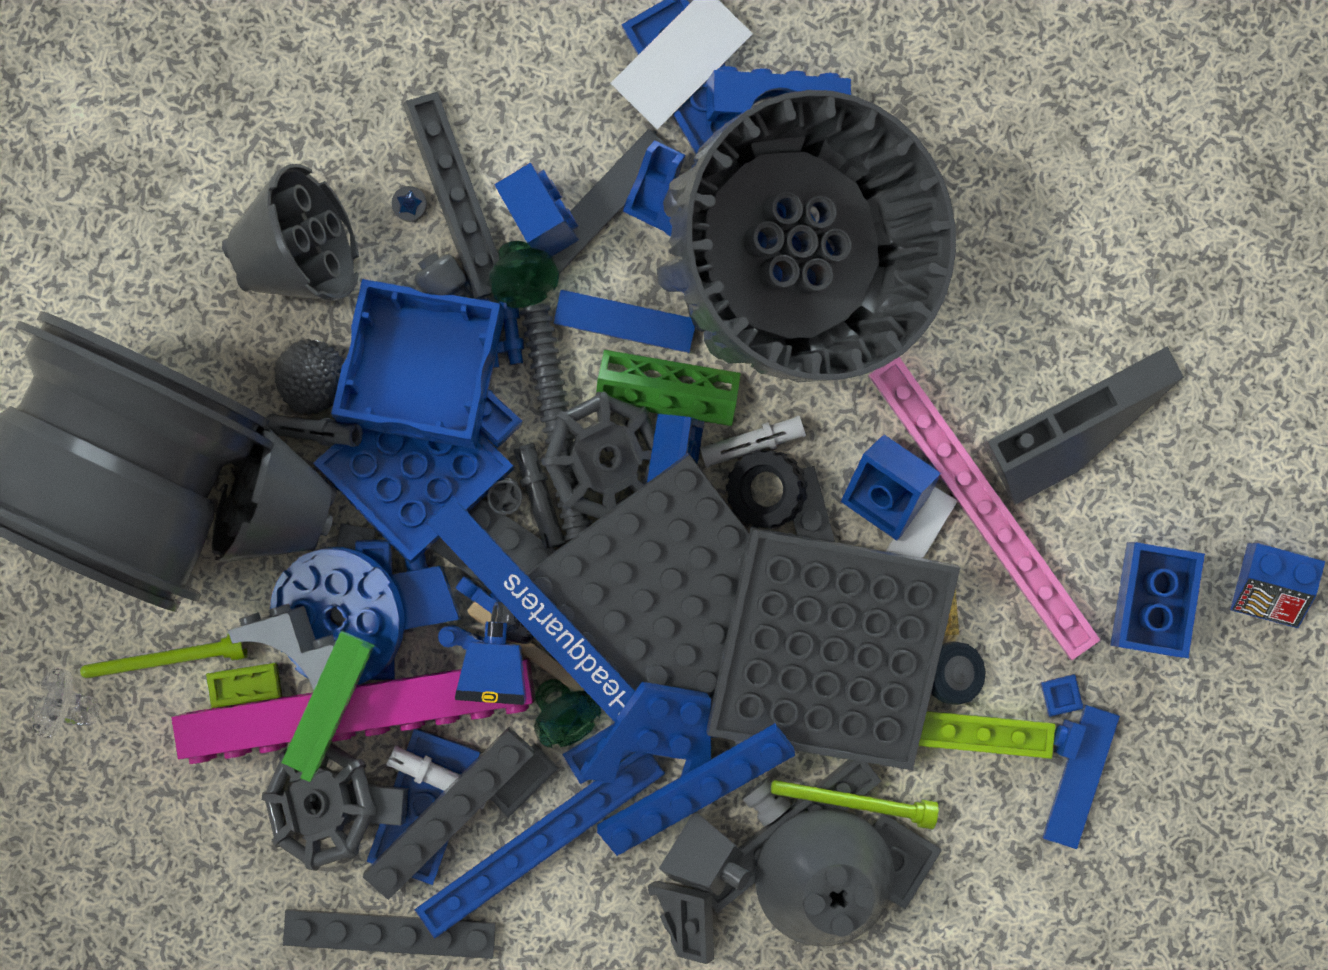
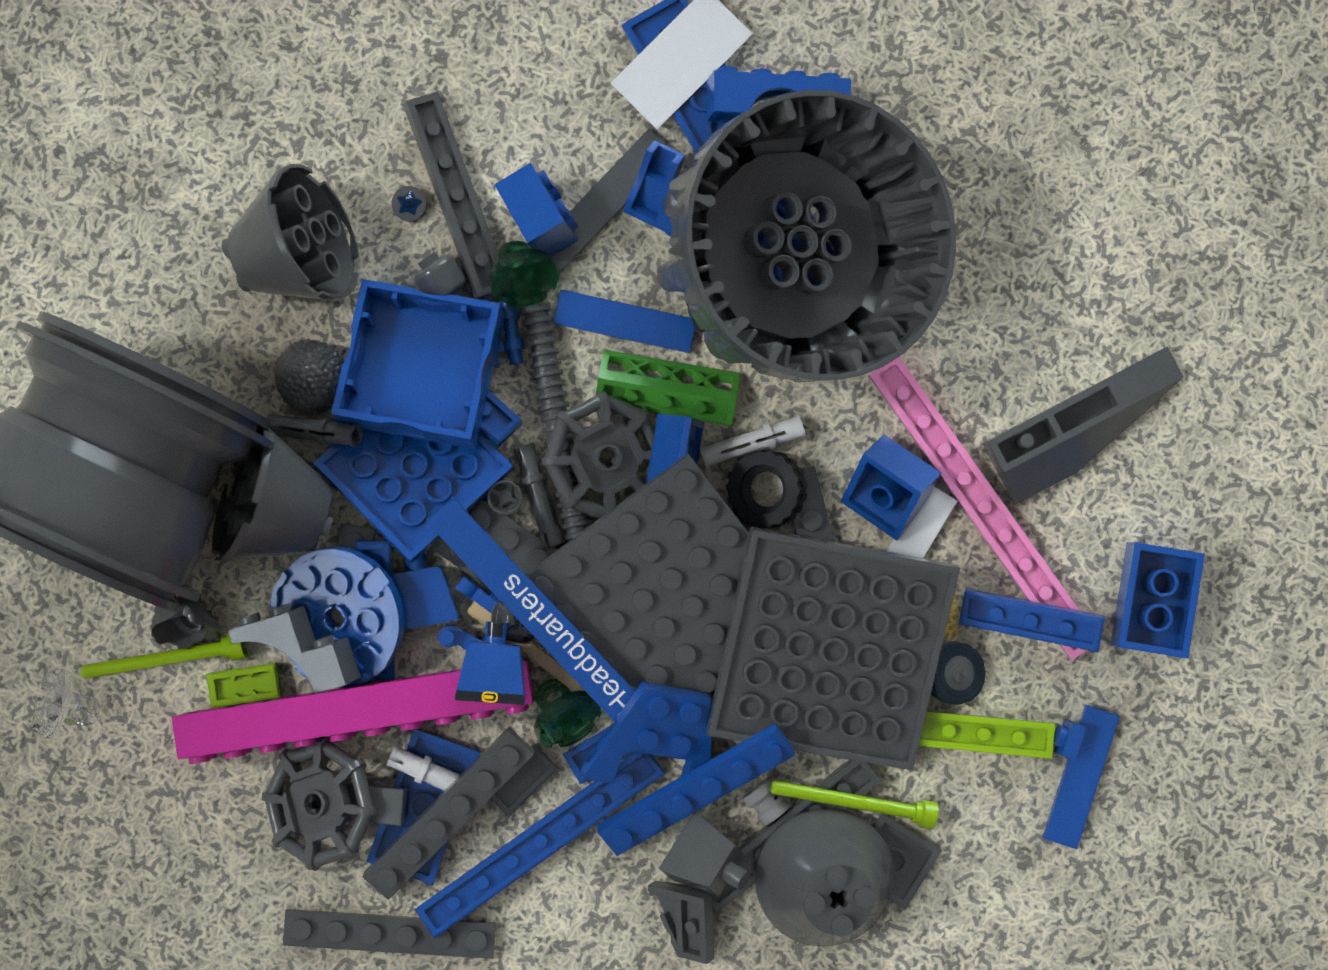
(185, 627): none -> dark grey hair
(327, 705): bright green fence -> none
(1032, 620): none -> blue tile
(1061, 695): blue tile -> none
(1276, 584): slope -> none

